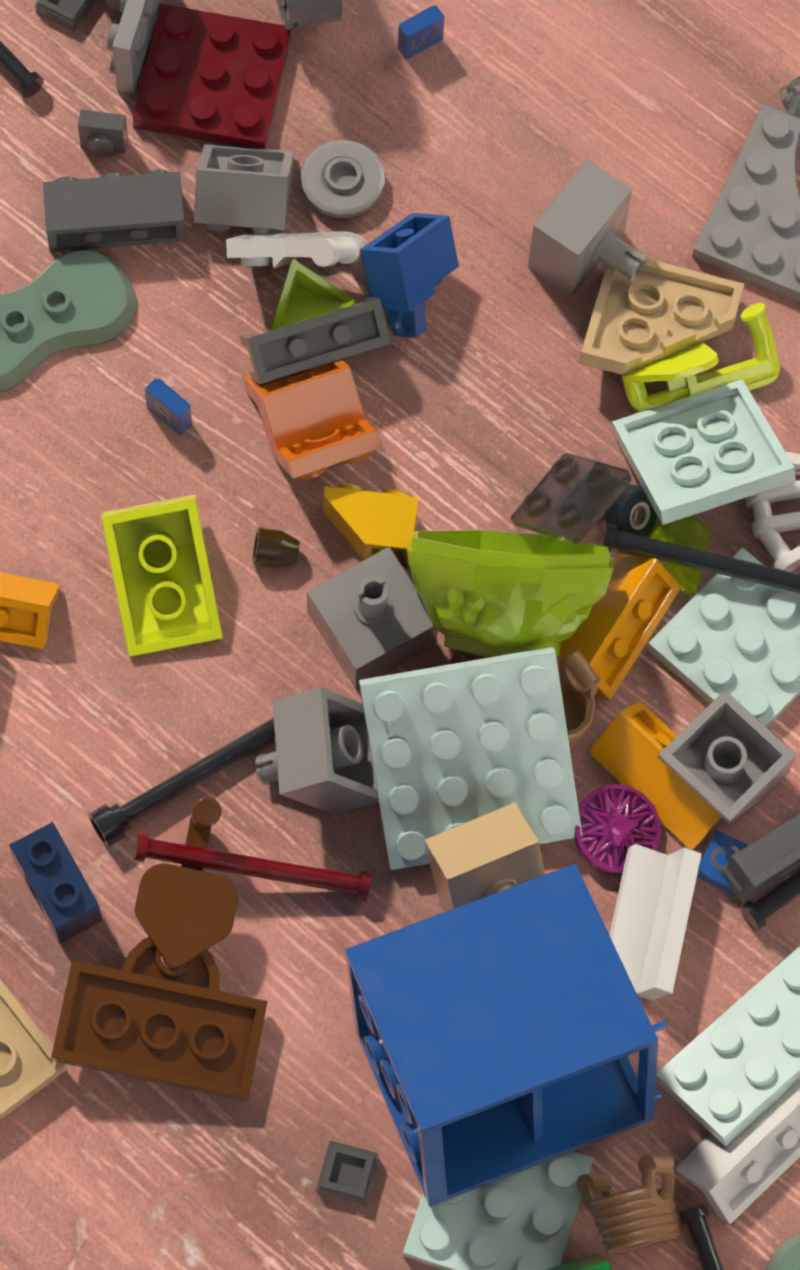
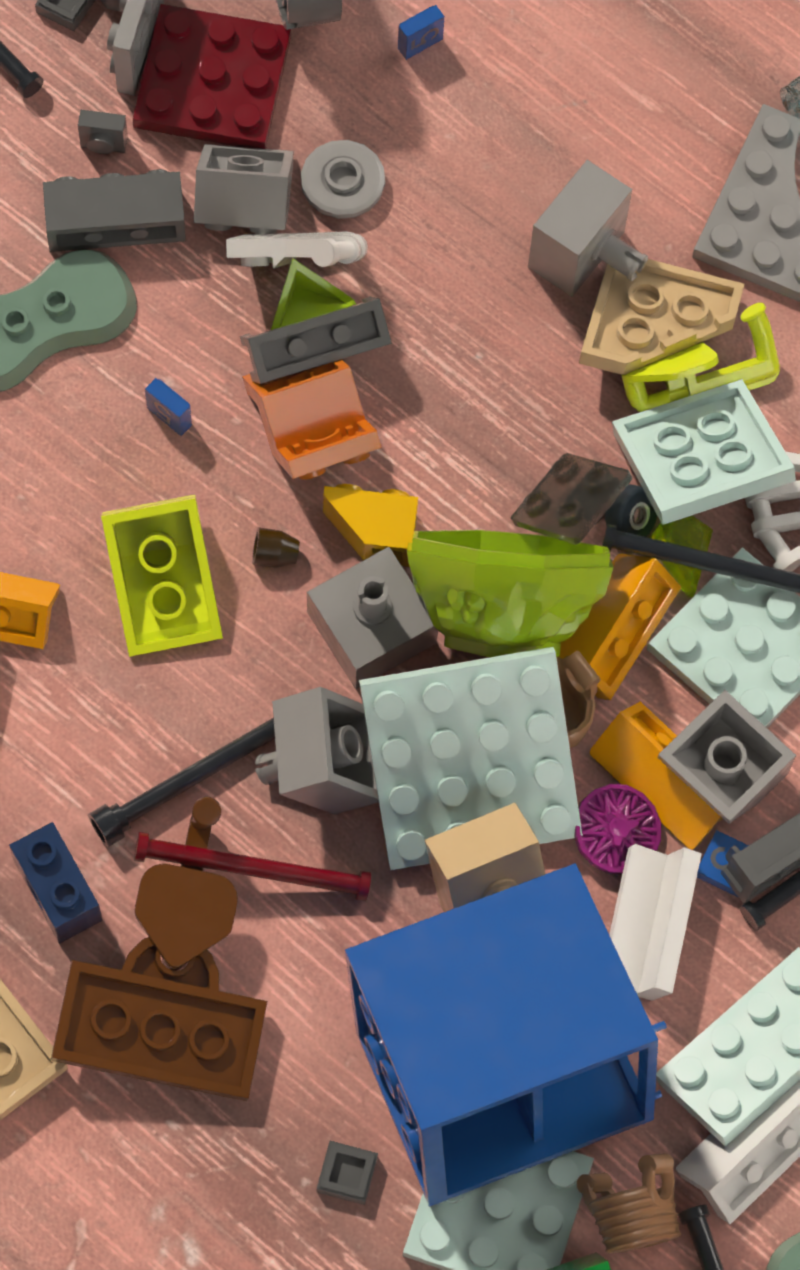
(406, 267): blue hinge -> none

